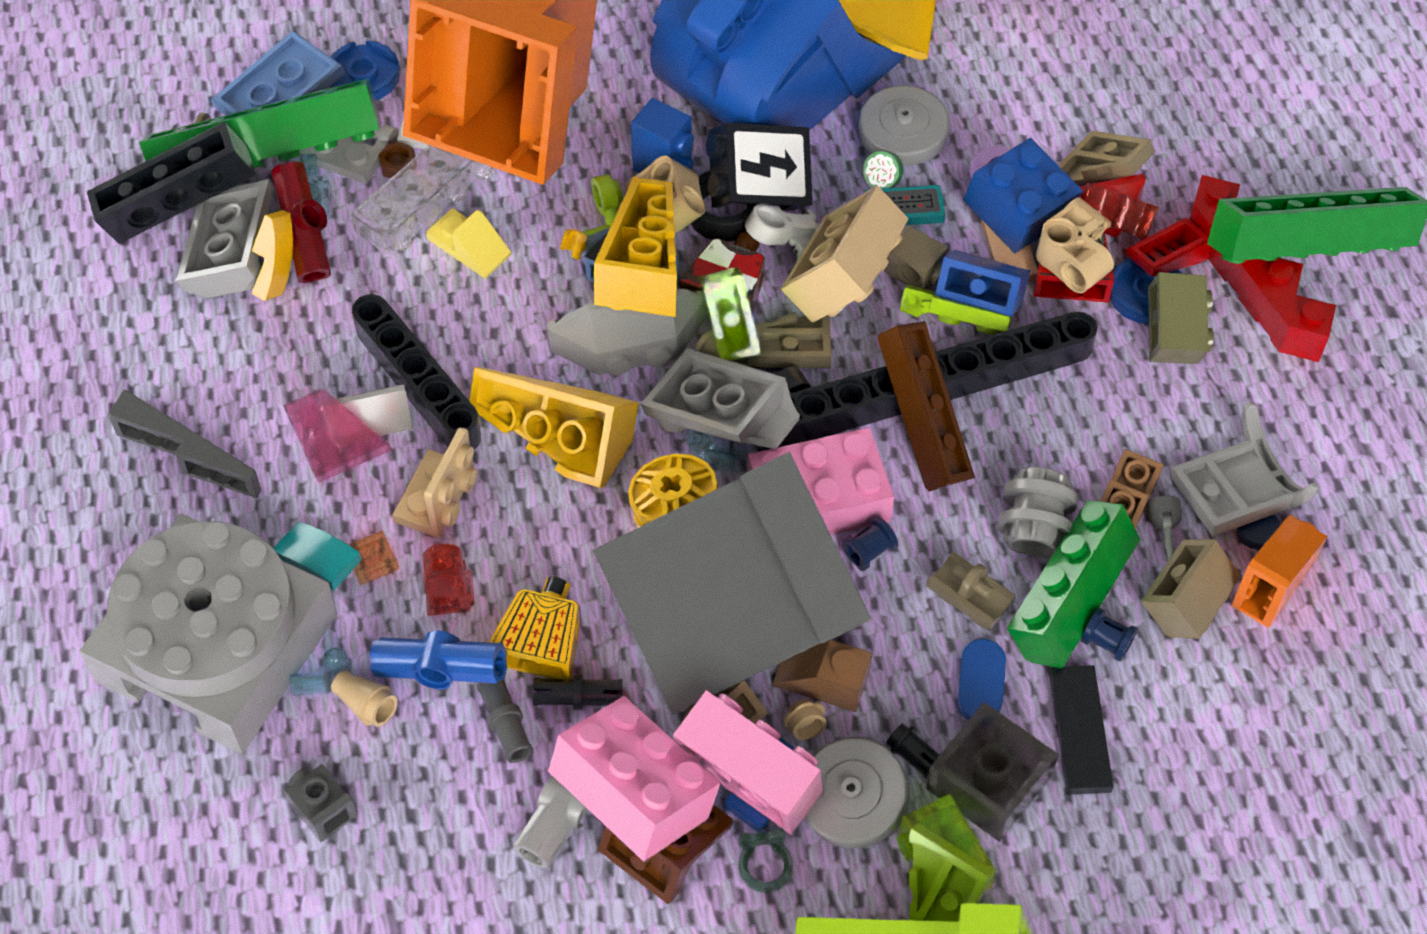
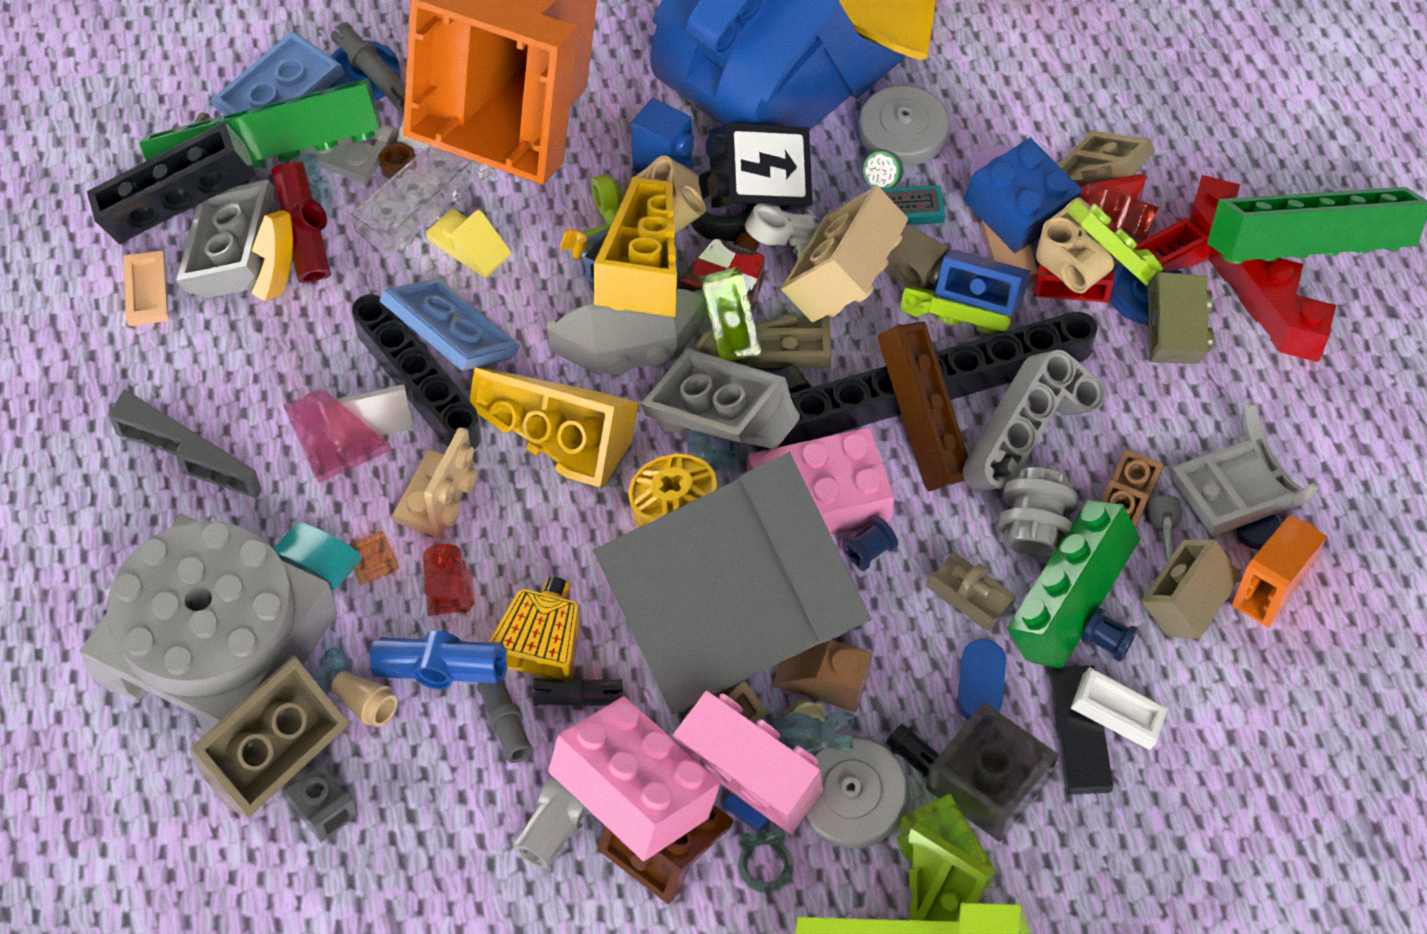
(146, 288): none -> light nougat tile
(267, 738): none -> dark tan slope
(364, 56): none -> dark grey pin
(450, 323): none -> medium blue tile
(812, 735): none -> clear light blue plate
(997, 460): none -> light grey beam
(1119, 244): none -> lime hinge
(1119, 708): none -> white tile

